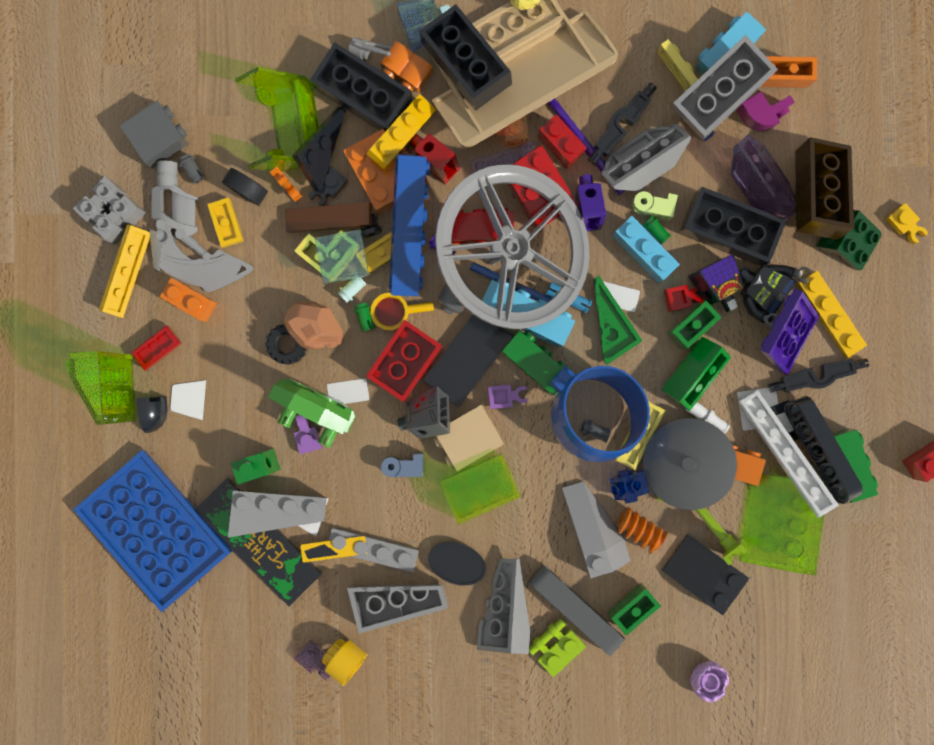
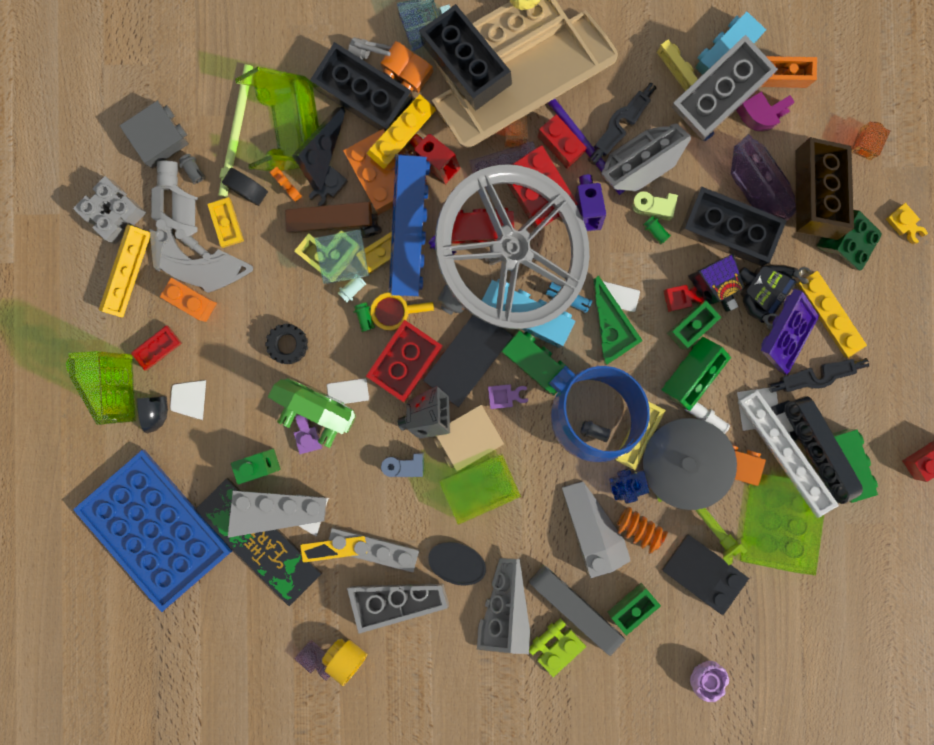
(235, 133): none -> yellowish green bar
(313, 325): nougat helmet -> none
(495, 276): dark blue bar -> none
(645, 250): medium azure brick -> none
(870, 140): none -> clear orange brick

